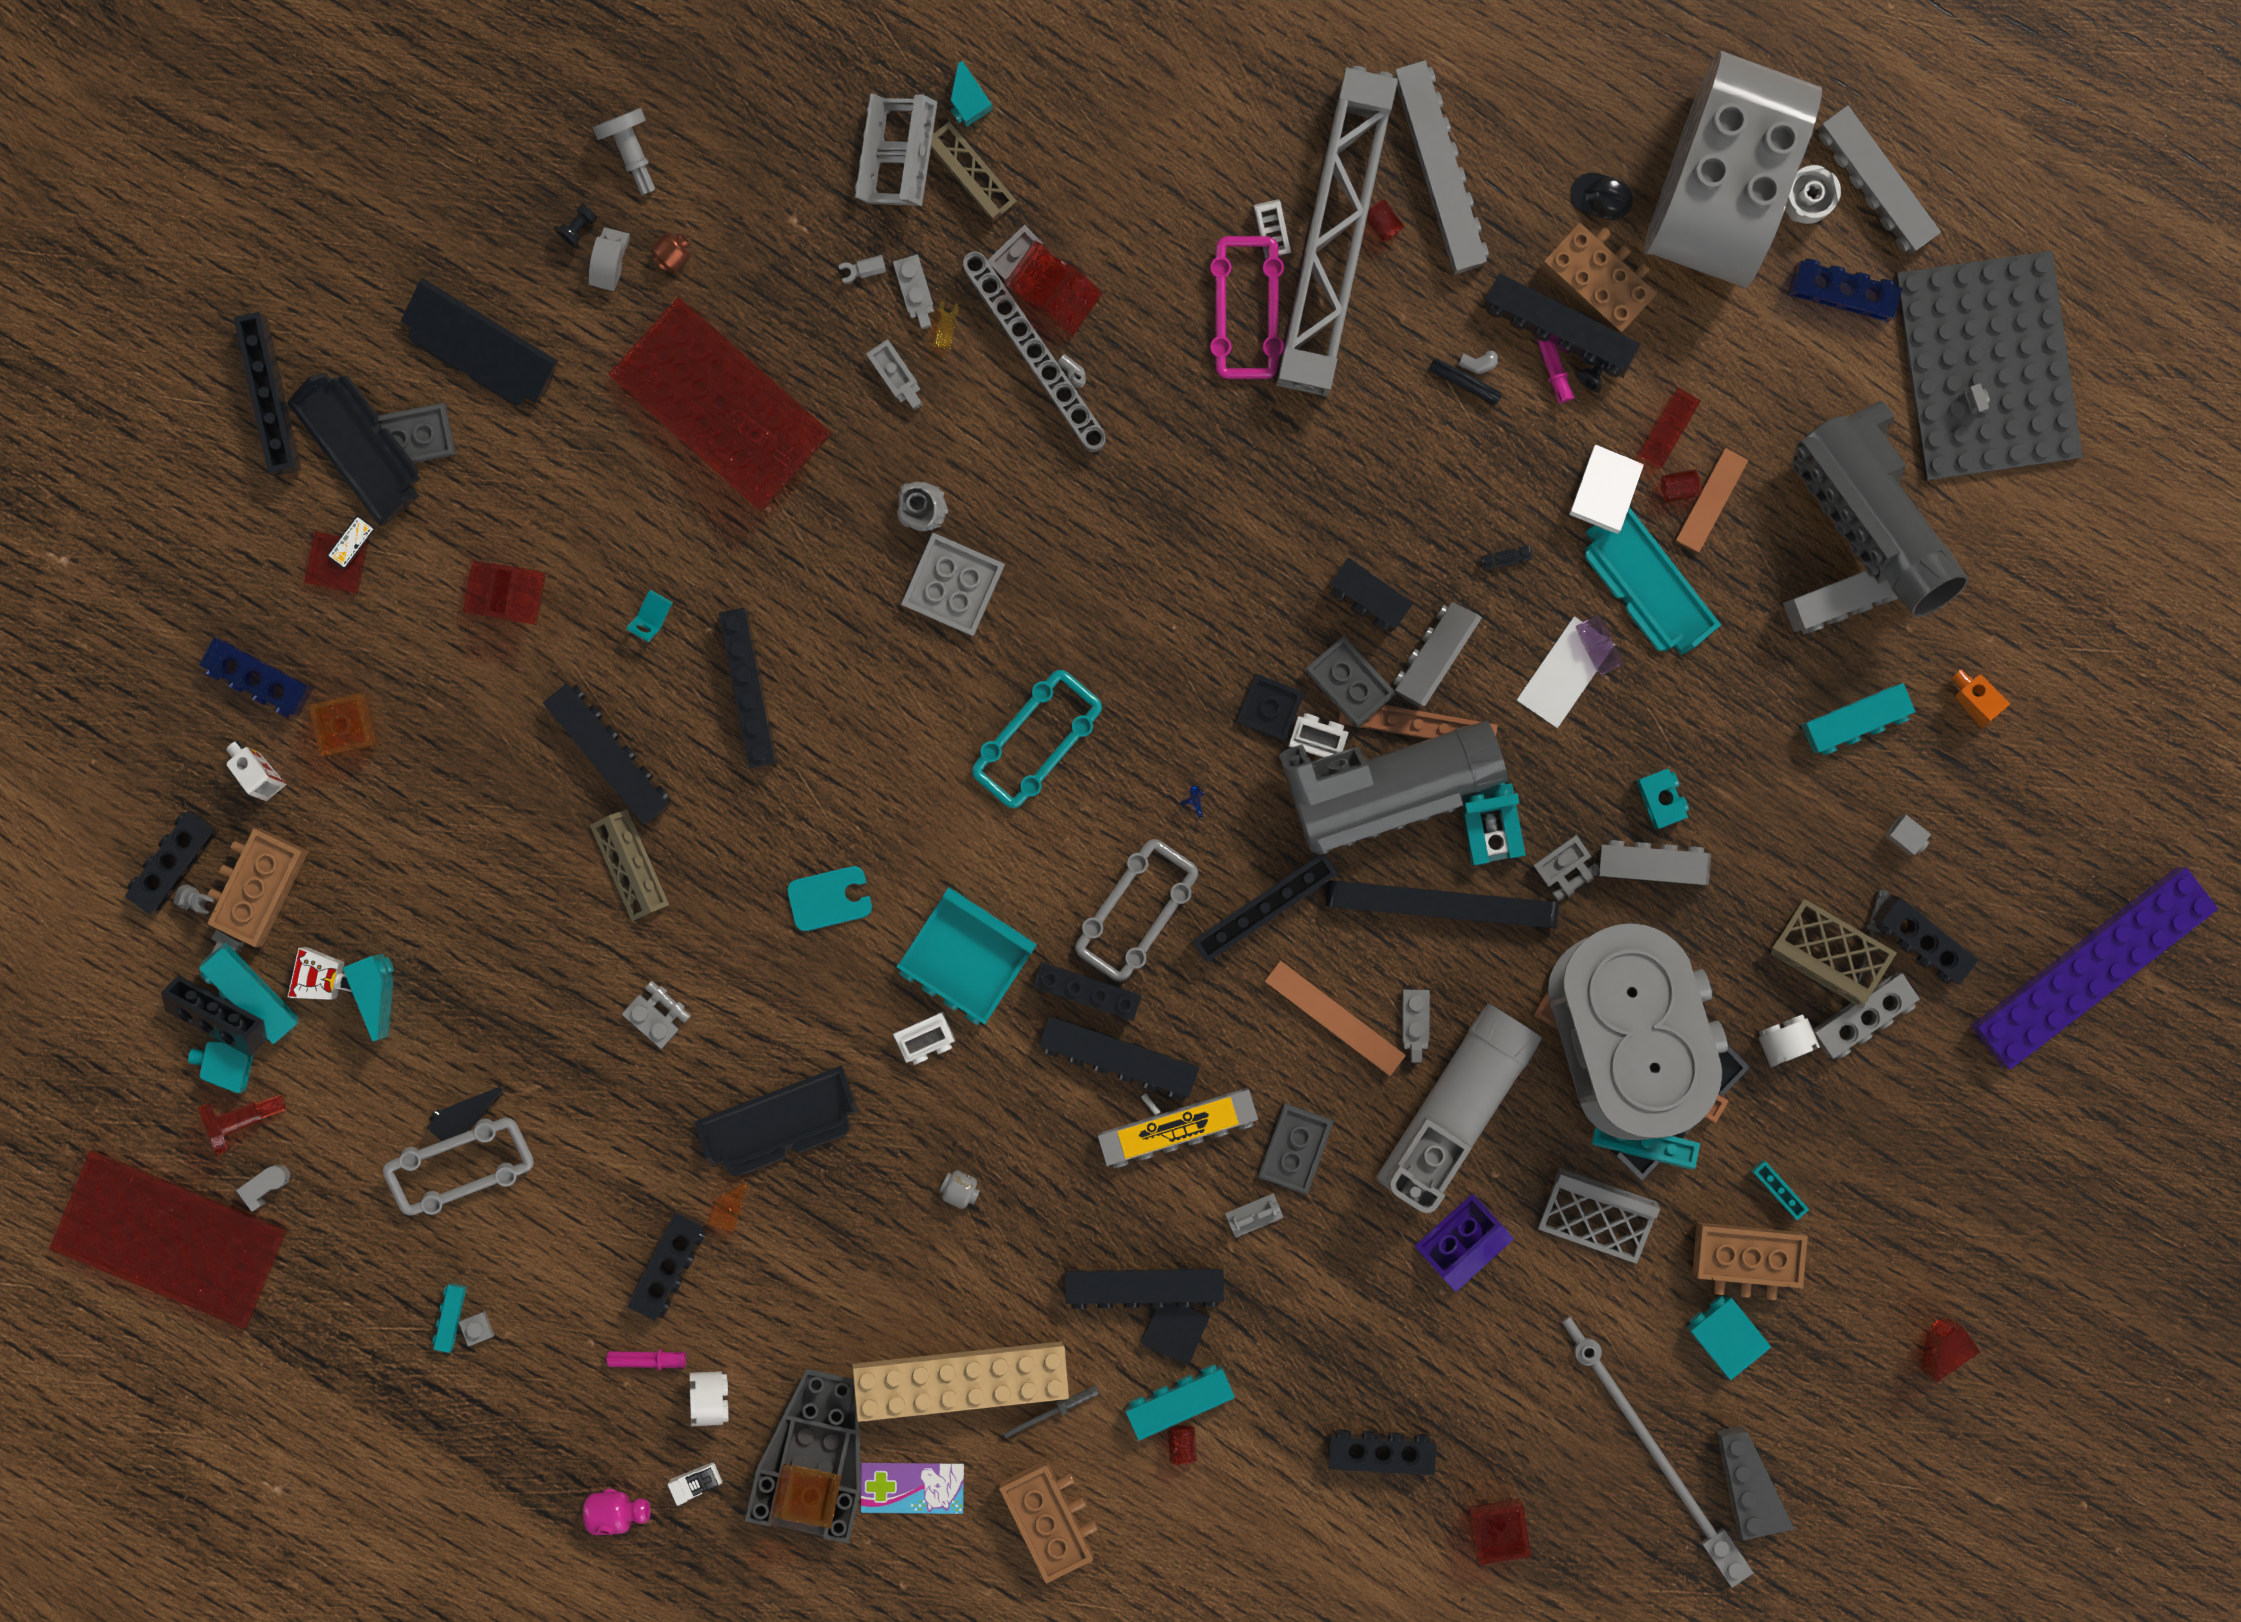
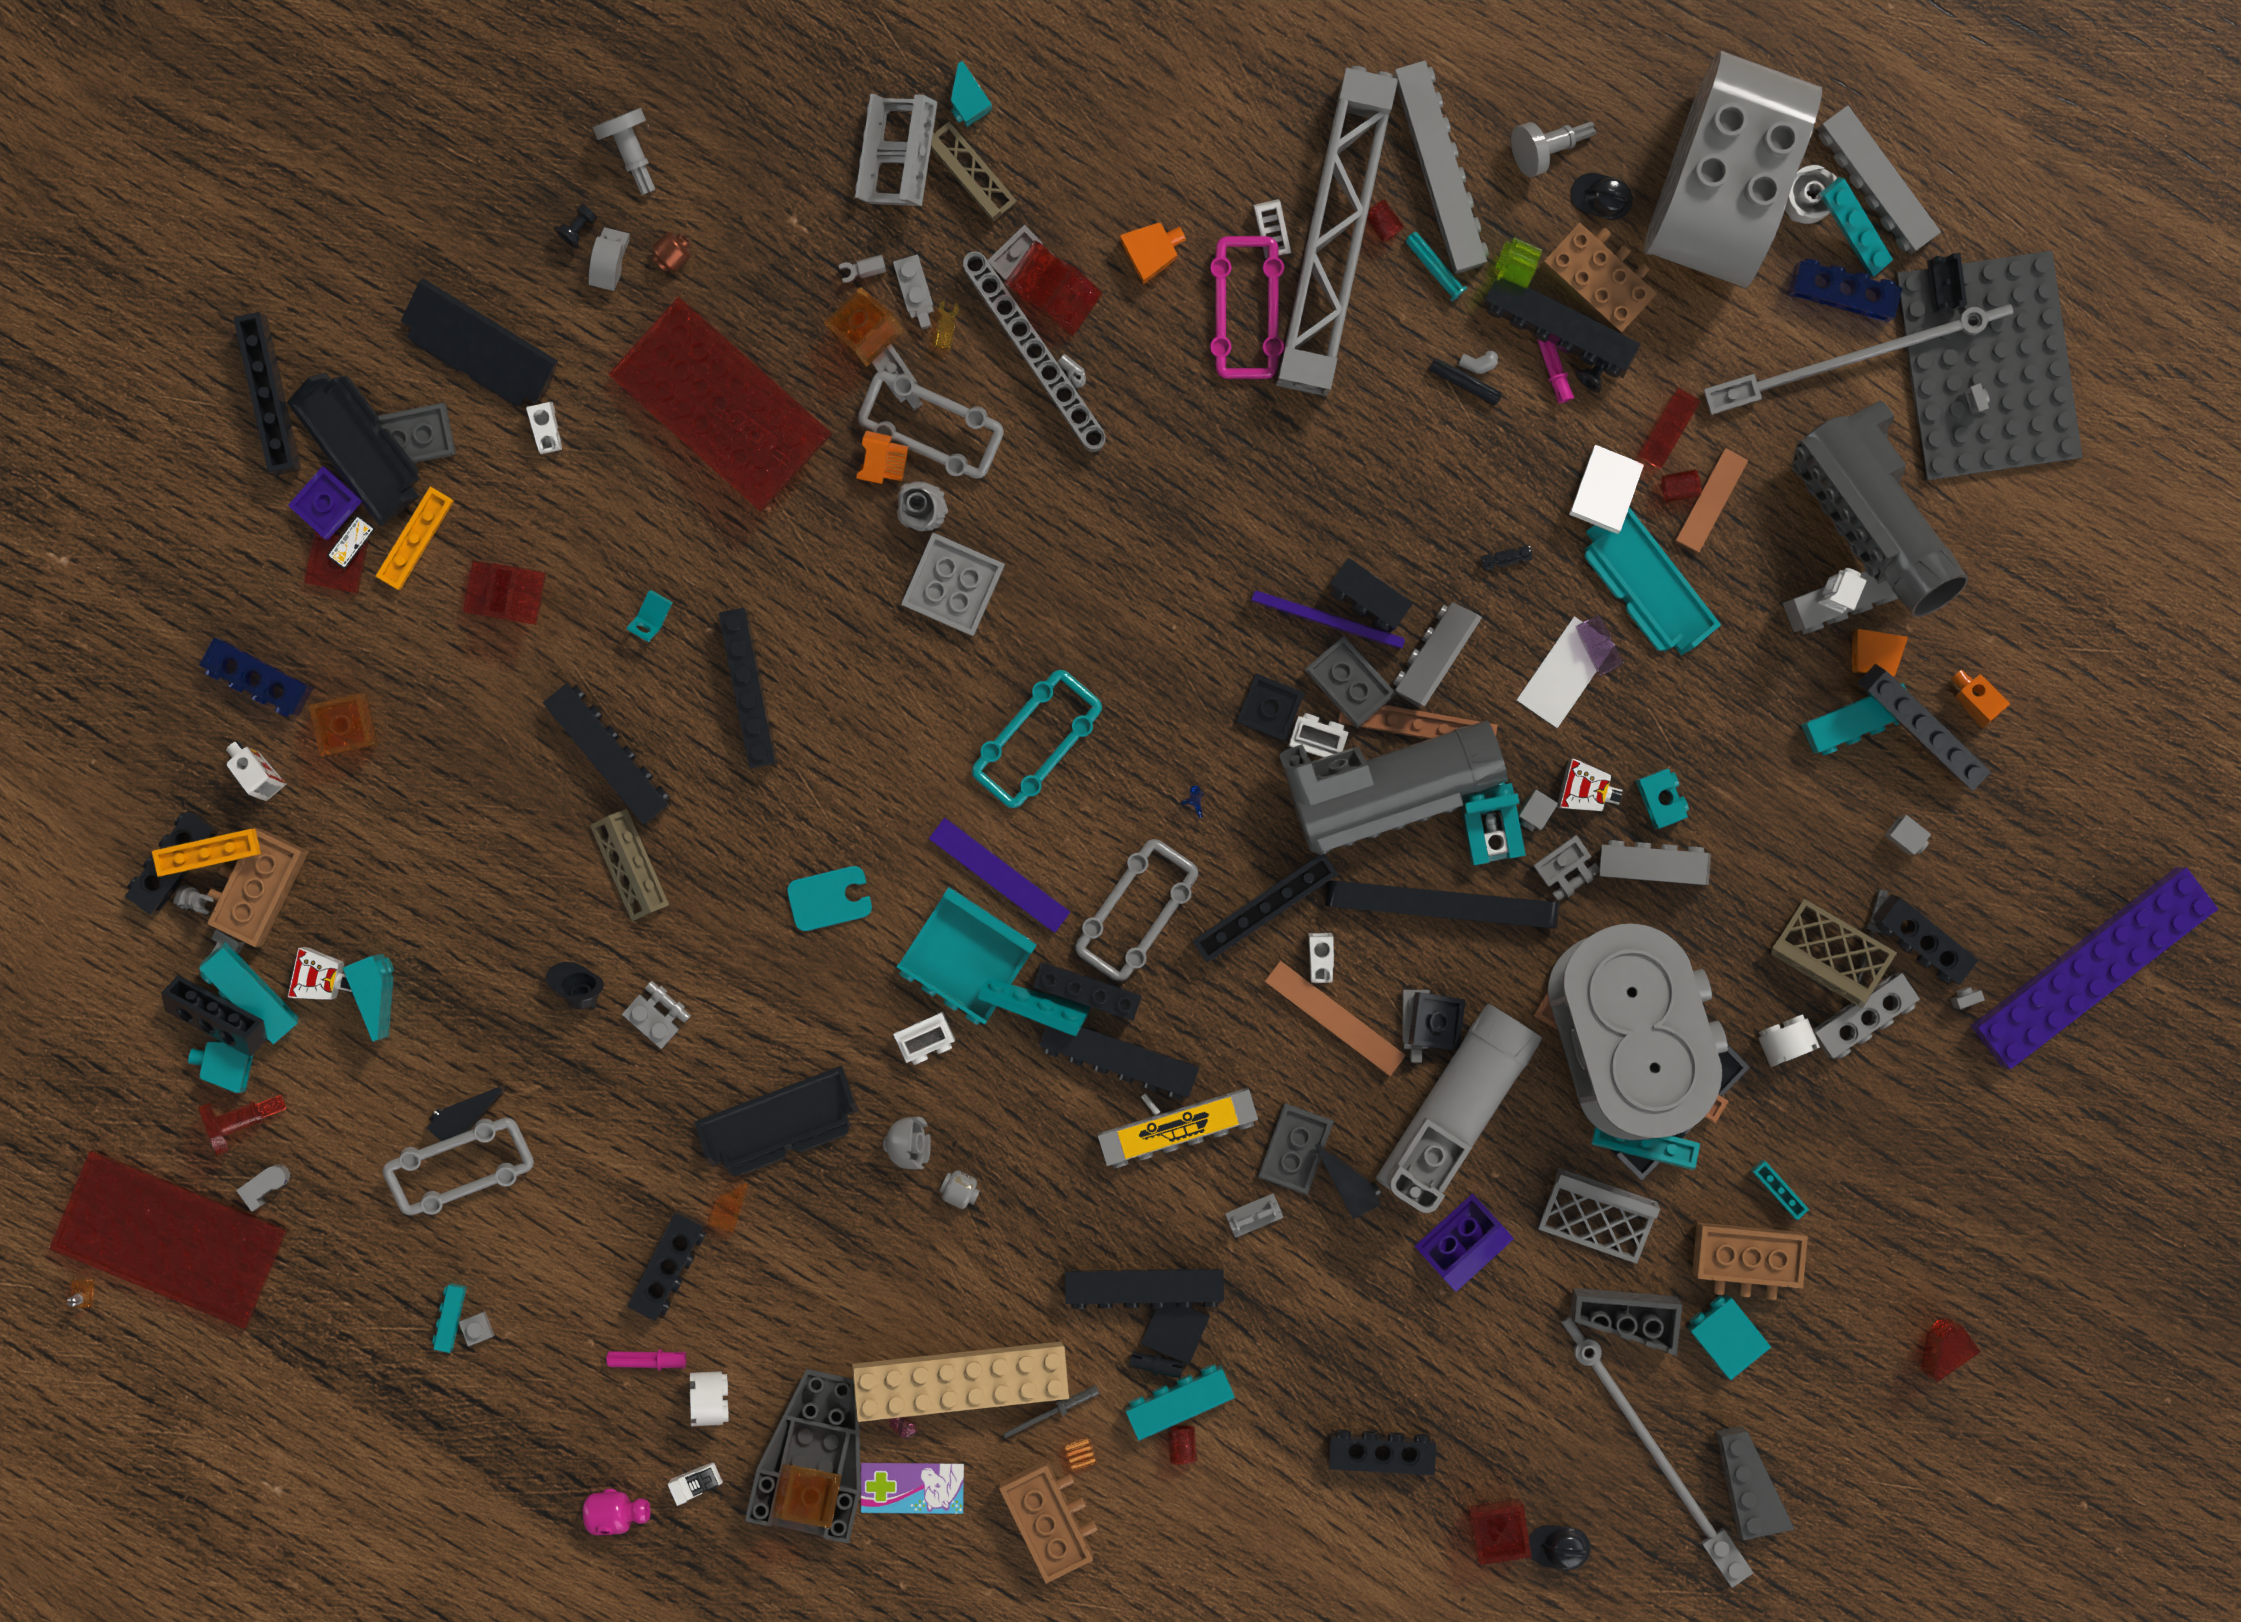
(81, 1299): none -> clear orange piece
(206, 852): none -> light orange plate
(325, 503): none -> dark purple plate
(415, 538): none -> light orange plate
(545, 427): none -> white leg
(575, 984): none -> black piece
(863, 326): none -> clear orange brick
(882, 458): none -> orange piece
(902, 1428): none -> clear pink arm
(907, 1143): none -> light grey cylinder
(974, 417): none -> light grey bar
(999, 875): none -> dark purple tile
(1035, 1005): none -> teal wing
(1080, 1454): none -> clear orange tile
(1151, 249): none -> orange torso
(1156, 1364): none -> black pin
(1321, 957): none -> white leg
(1328, 620): none -> dark purple tile
(1353, 1186): none -> black slope
(1435, 266): none -> teal axle
(1436, 1021): none -> black tile
(1518, 262): none -> clear neon green brick
(1533, 148): none -> light grey piece
(1536, 810): none -> light grey brick
(1559, 1547): none -> black piece
(1586, 788): none -> torso
(1631, 1315): none -> dark grey wedge
(1747, 389): none -> light grey bar
(1843, 590): none -> white window
(1856, 226): none -> teal plate
(1878, 649): none -> orange torso
(1924, 727): none -> black brick
(1947, 283): none -> black hinge
(1966, 997): none -> light grey plate

